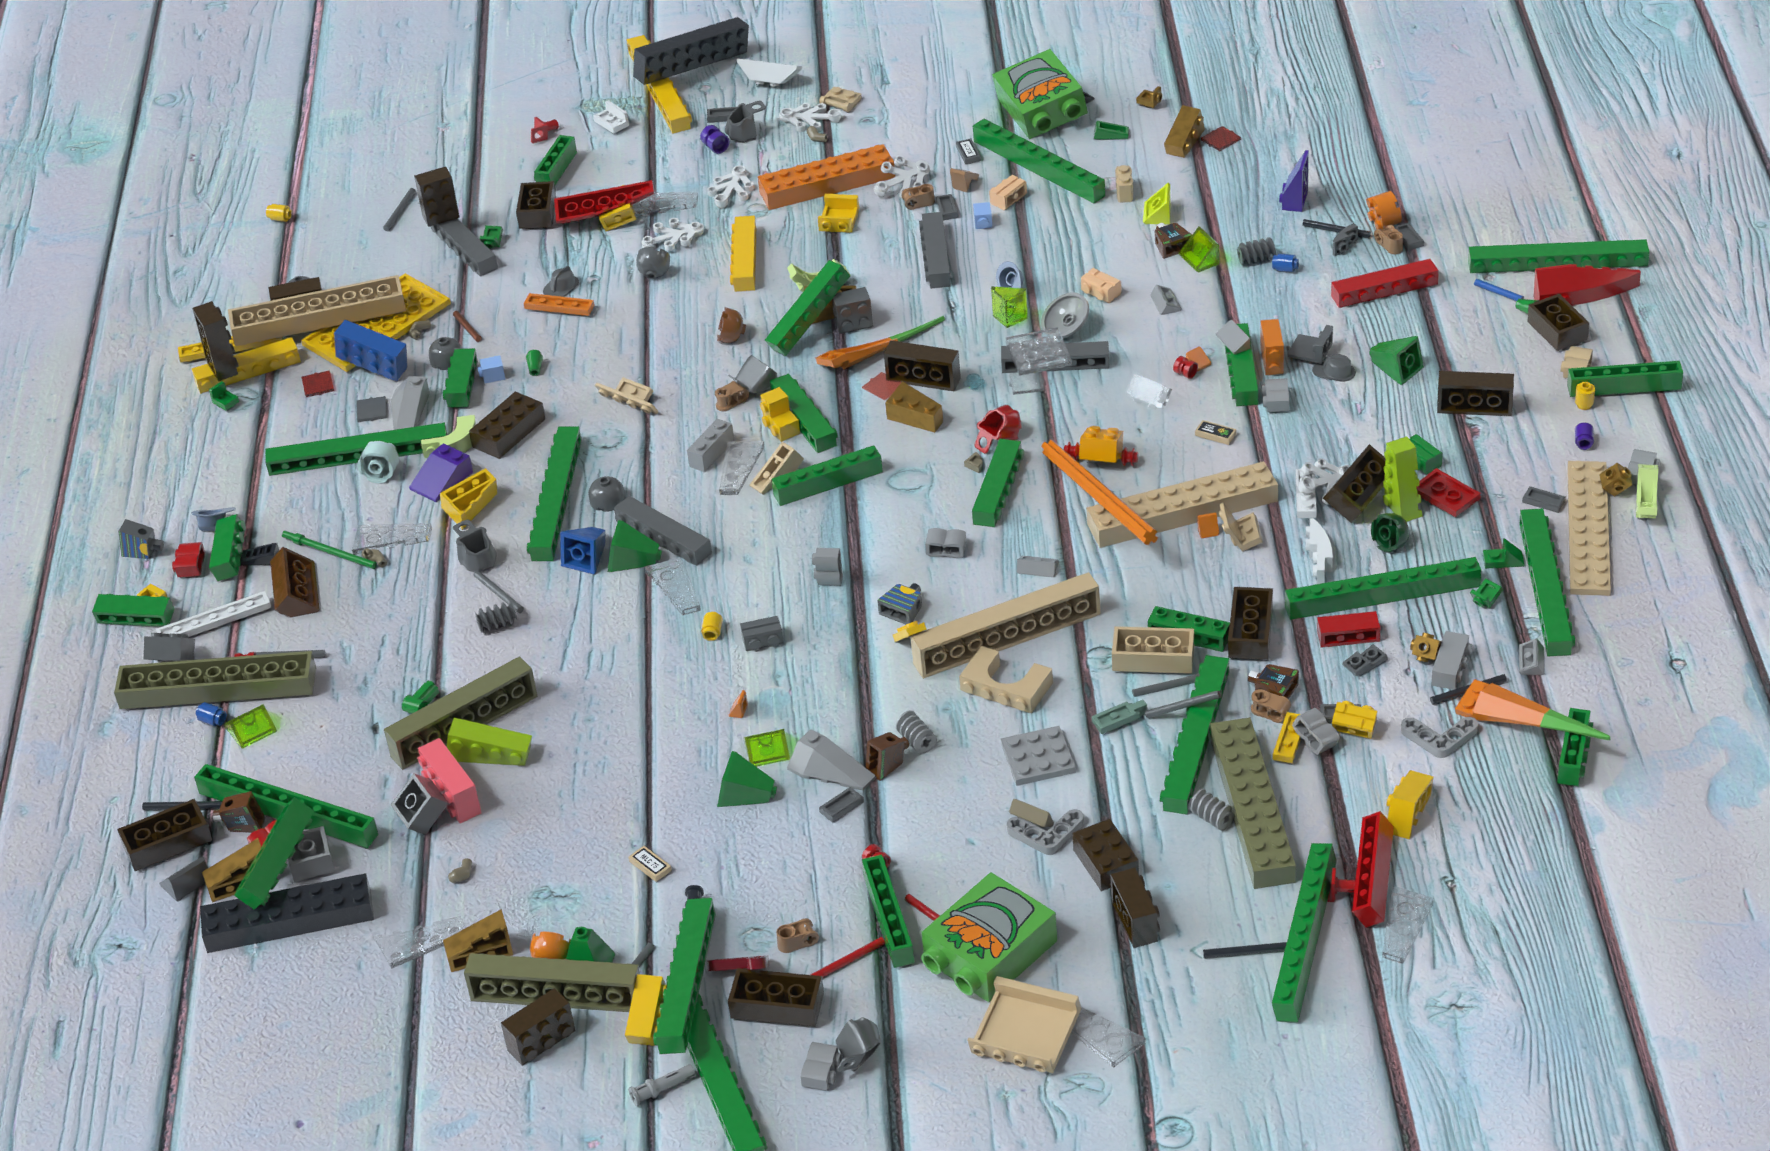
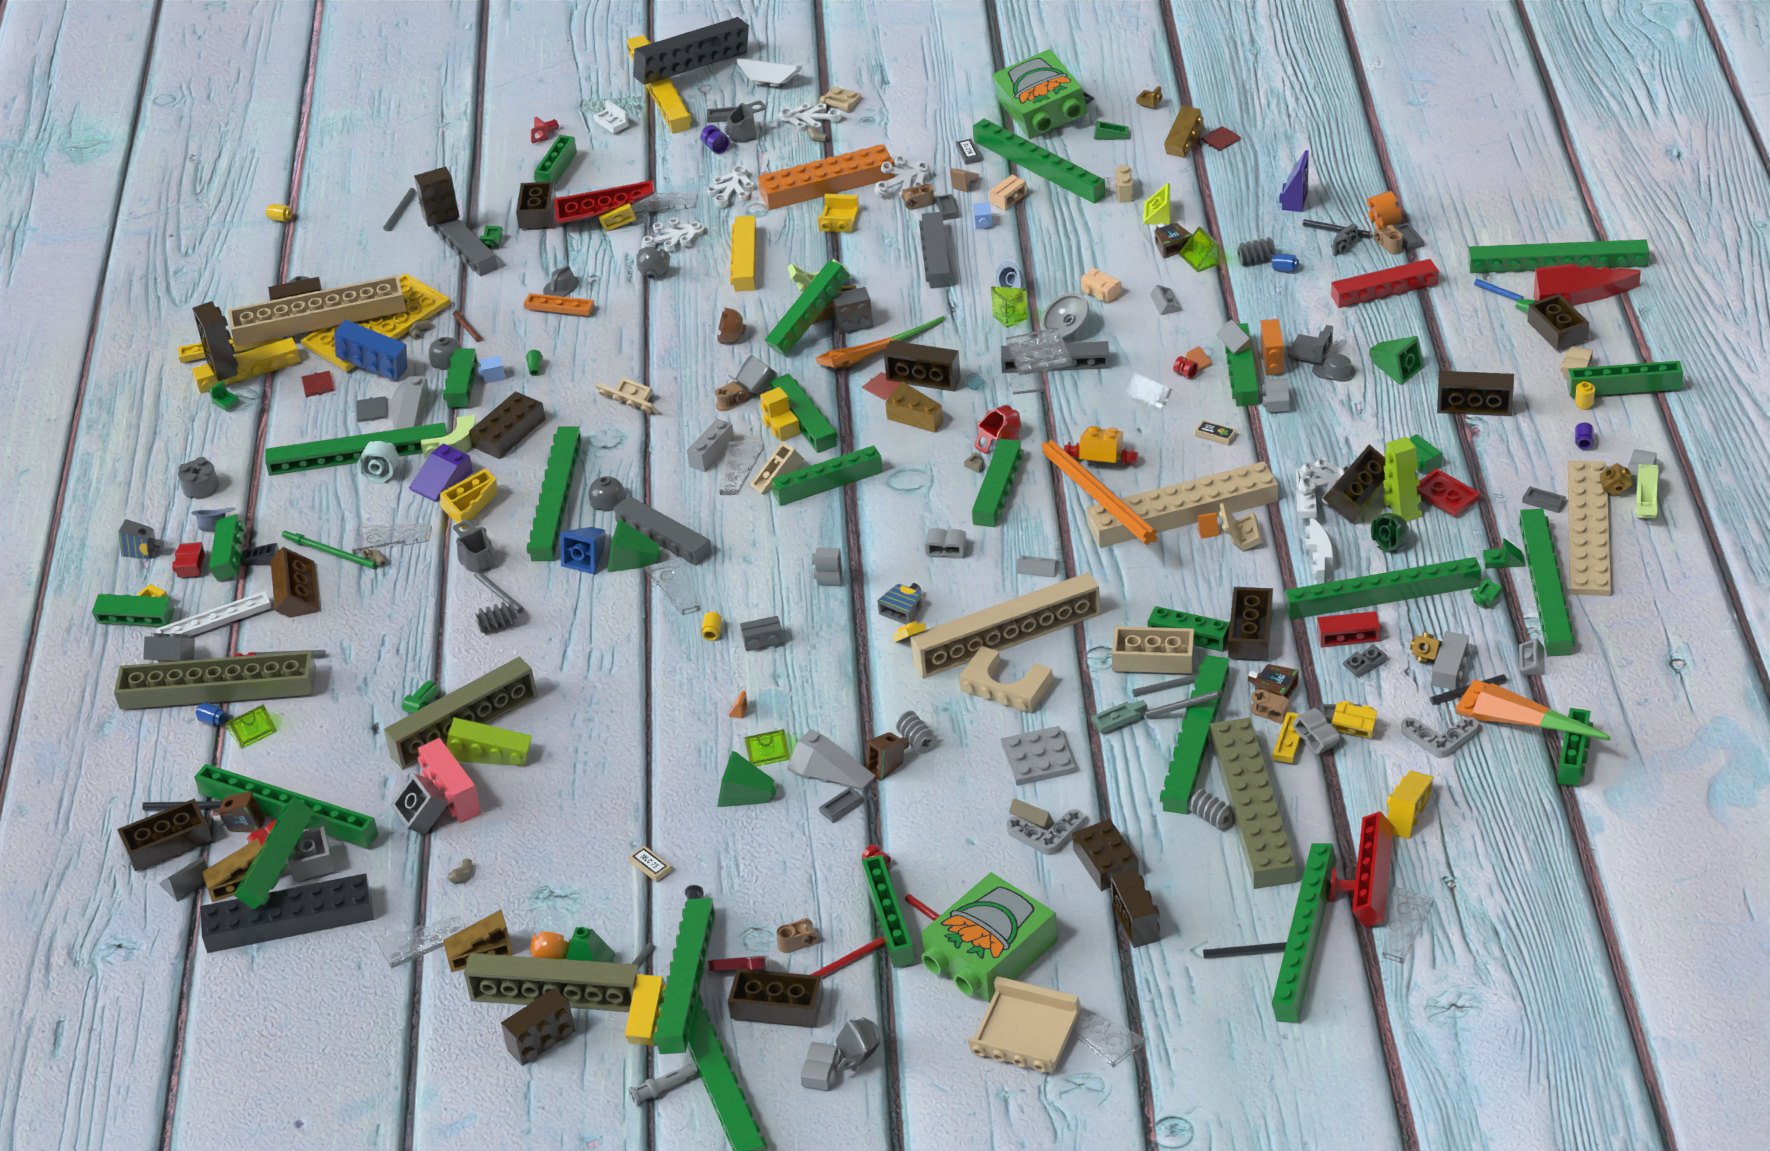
(198, 478): none -> dark grey brick

